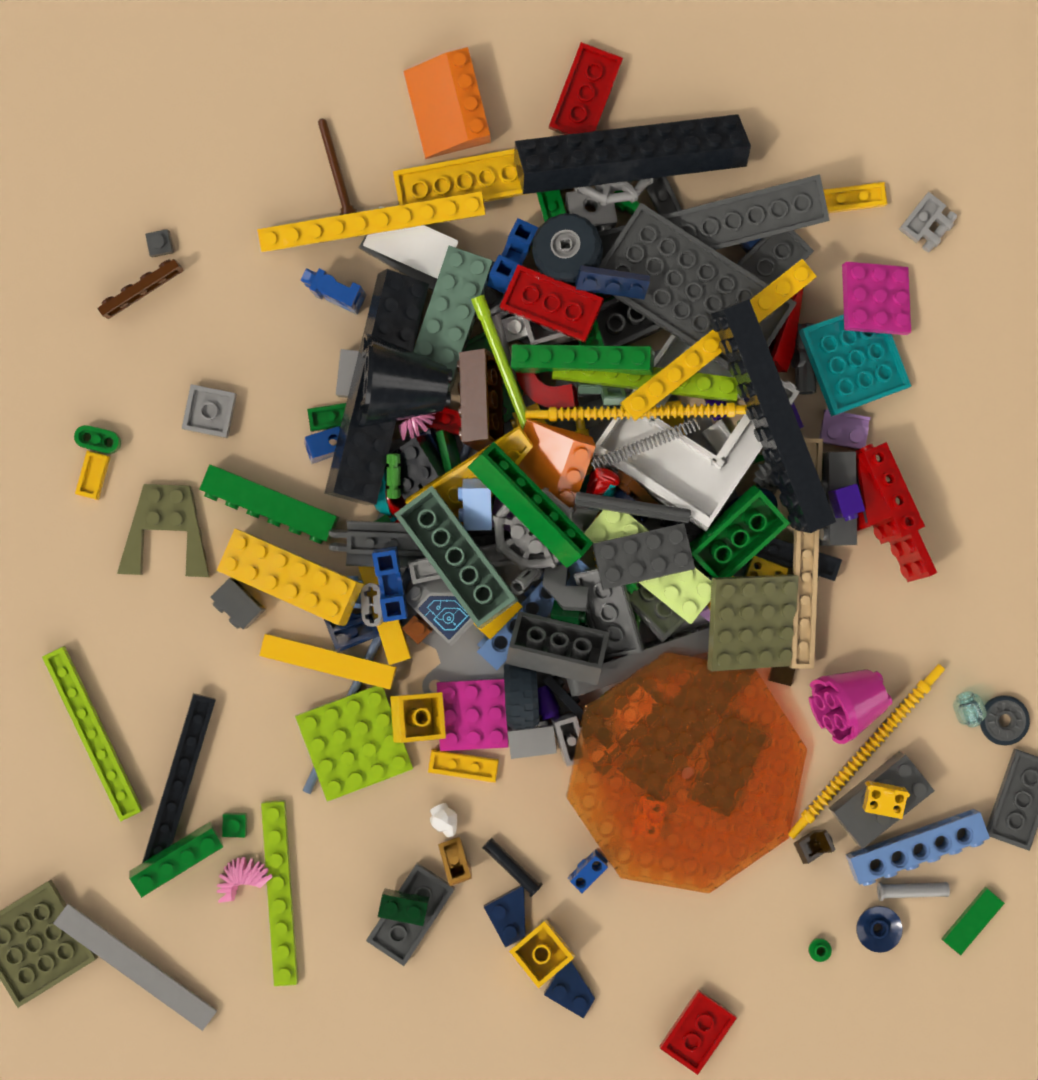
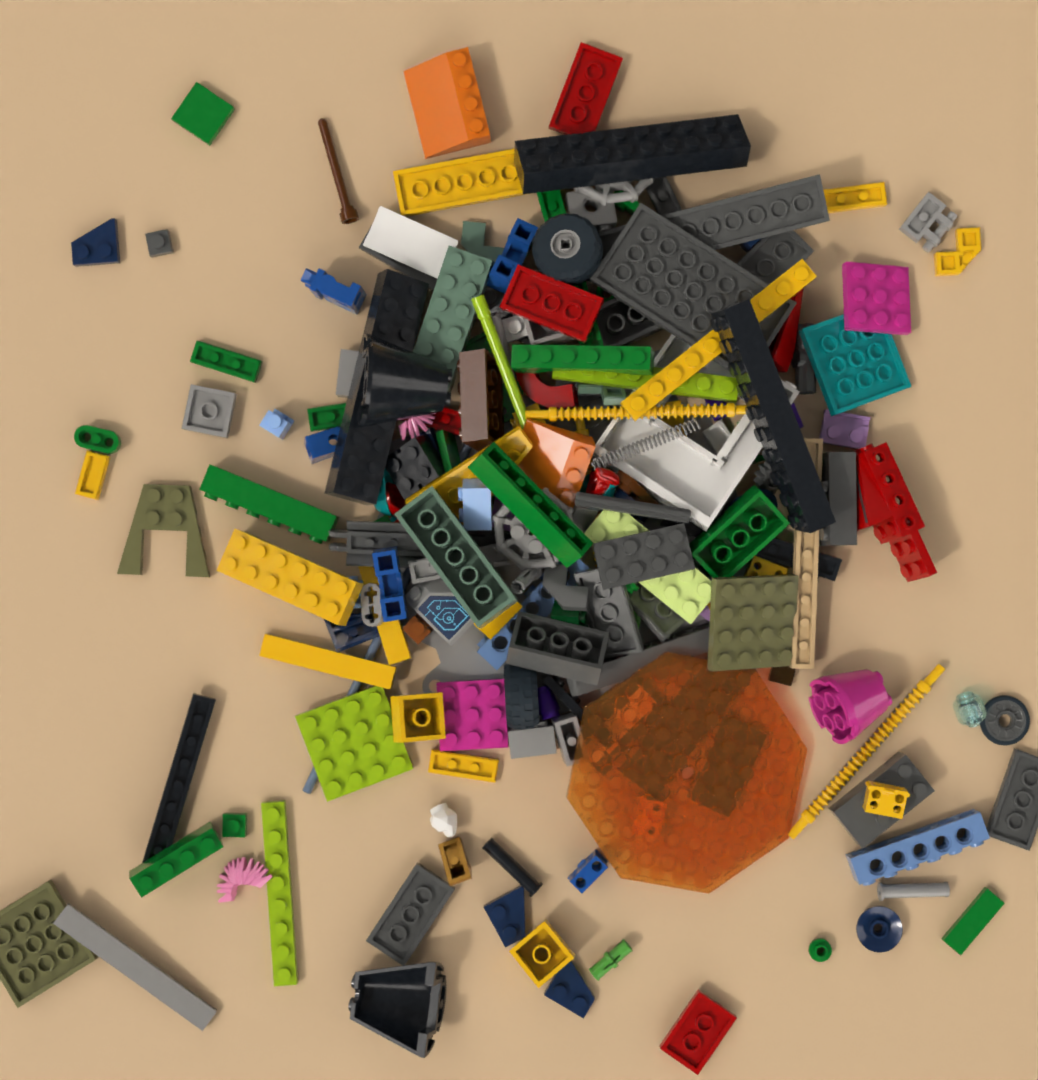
(92, 733): lime plate -> none
(97, 246): none -> dark blue wing
(133, 293): reddish brown plate -> none
(203, 113): none -> green tile
(226, 361): none -> green tile
(237, 604): dark grey brick -> none
(277, 423): none -> light blue brick
(371, 222): yellow plate -> none
(393, 475): bright green axle -> none
(401, 1004): none -> black cone
(403, 907): dark green brick -> none
(473, 241): none -> sand green tile
(610, 959): none -> bright green pin
(612, 282): dark blue plate -> none
(814, 845): dark brown bracket -> none
(846, 502): dark purple brick -> none
(967, 247): none -> yellow tile

